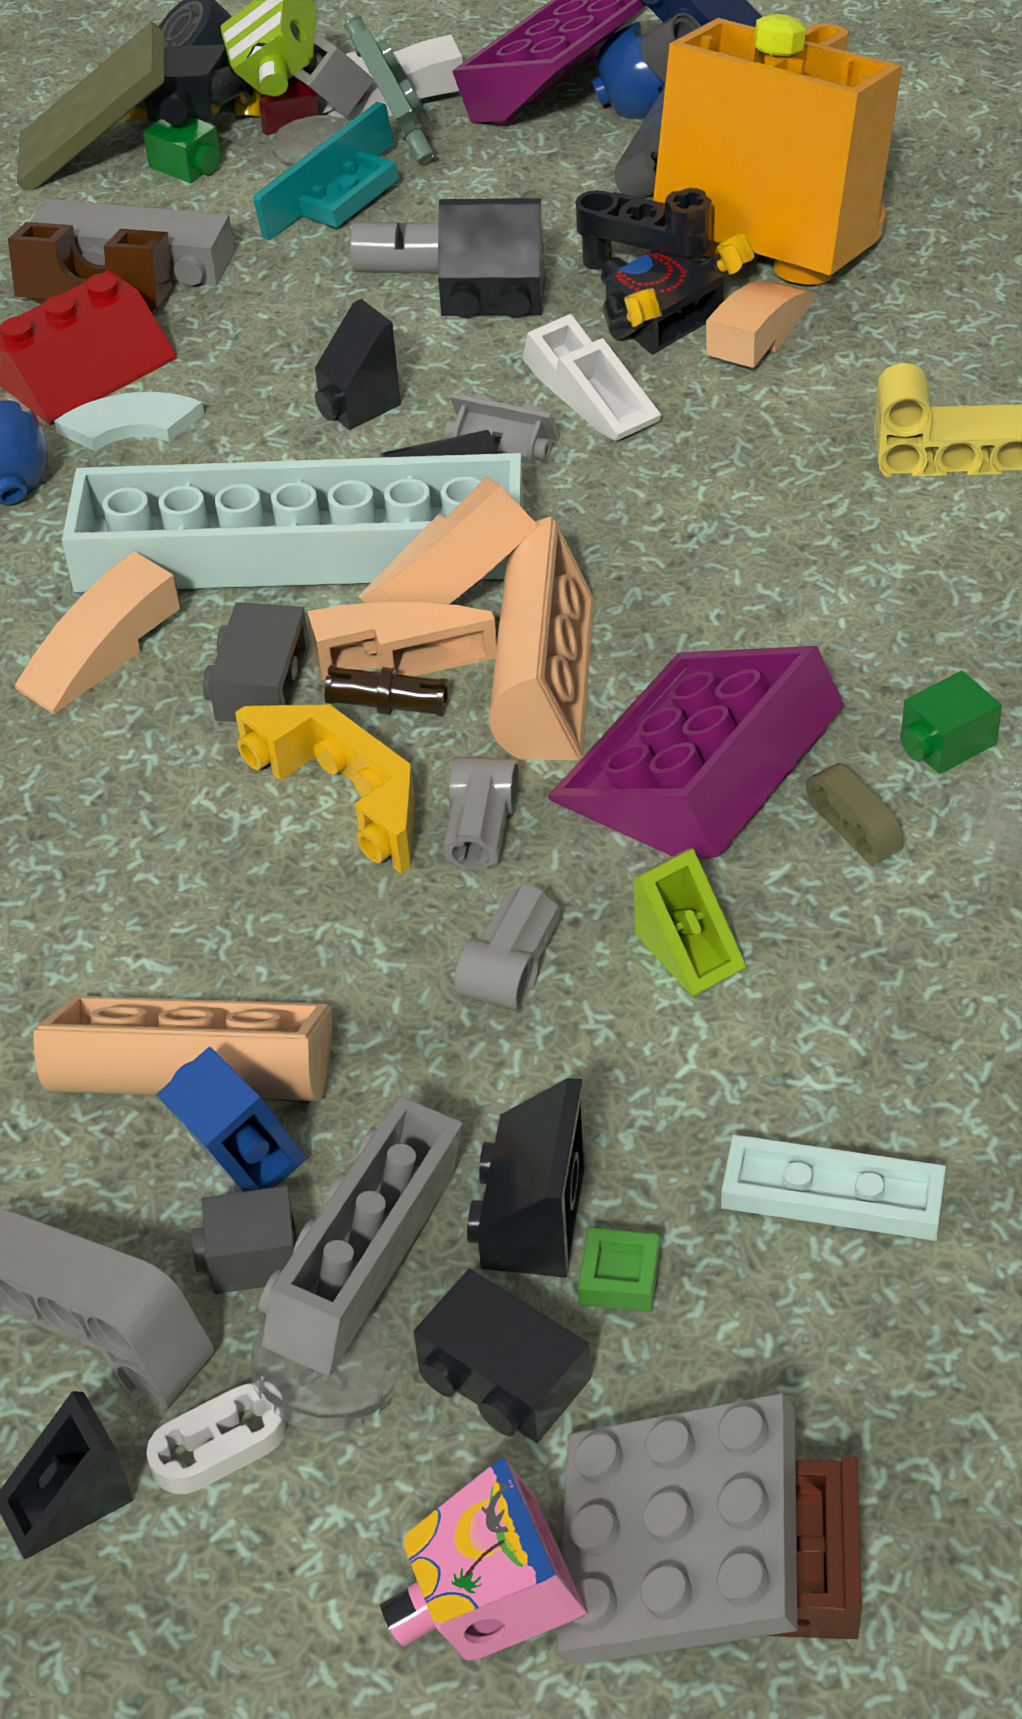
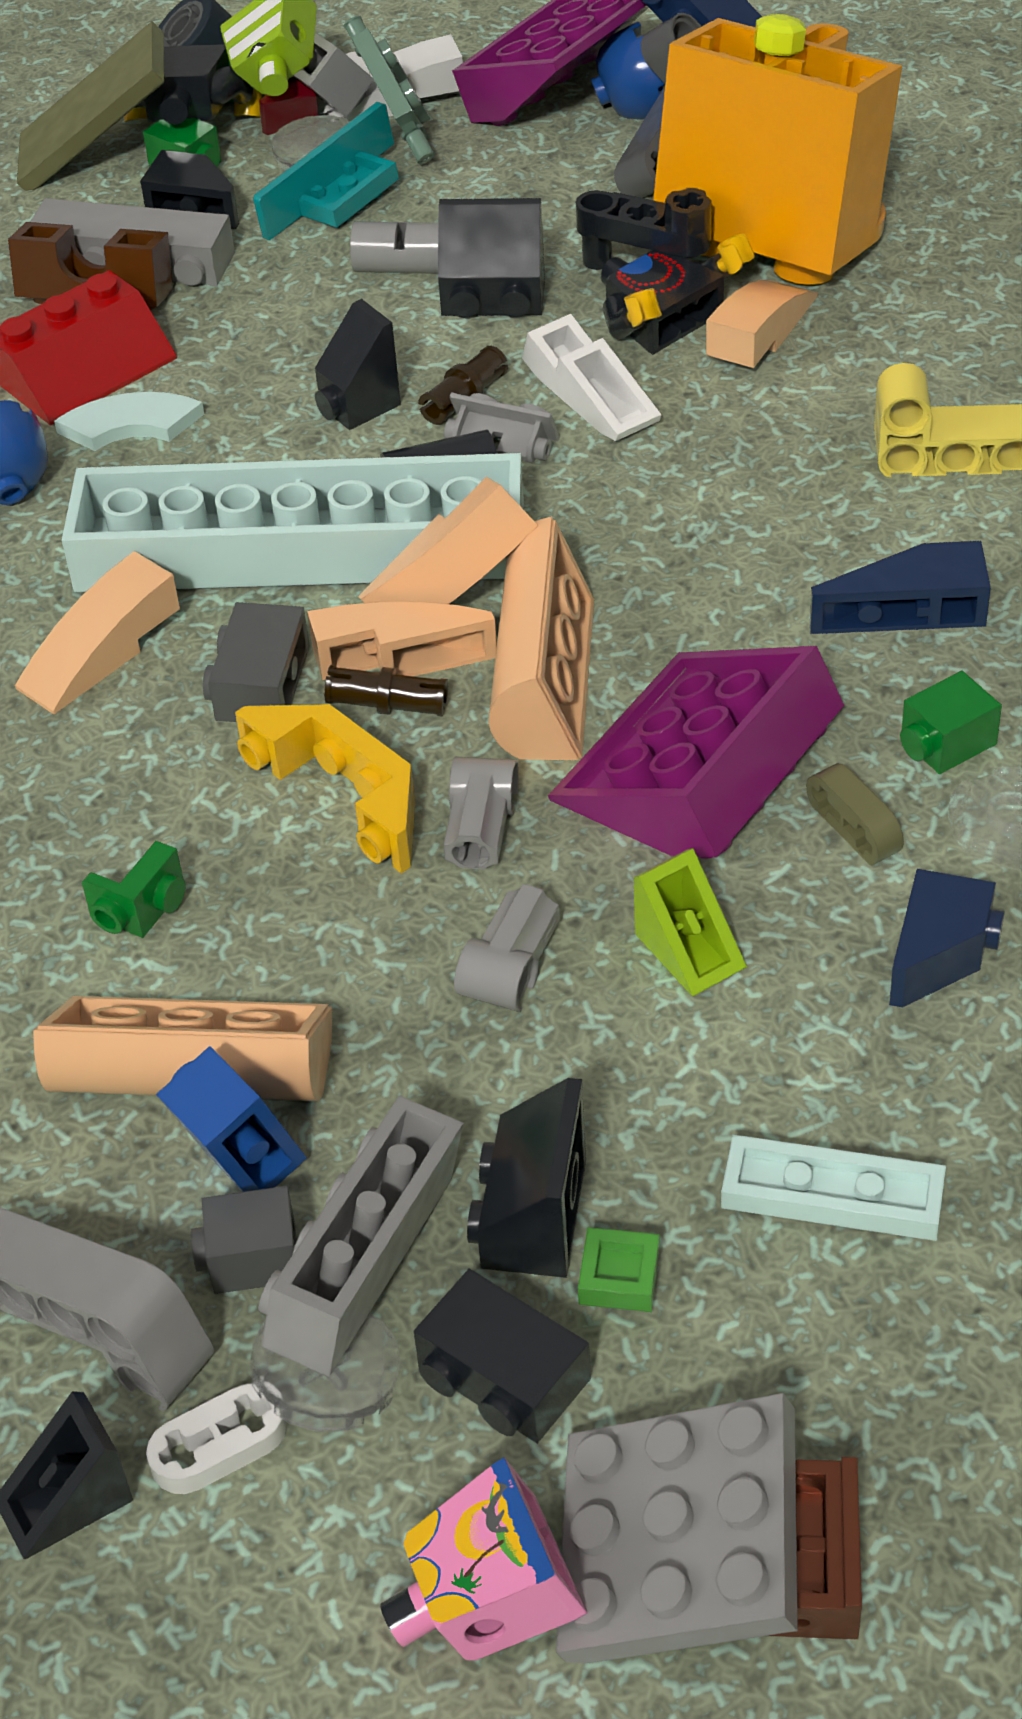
(141, 897): none -> green bracket
(188, 184): none -> black slope
(463, 380): none -> dark brown pin
(907, 591): none -> dark blue slope
(943, 934): none -> dark blue slope

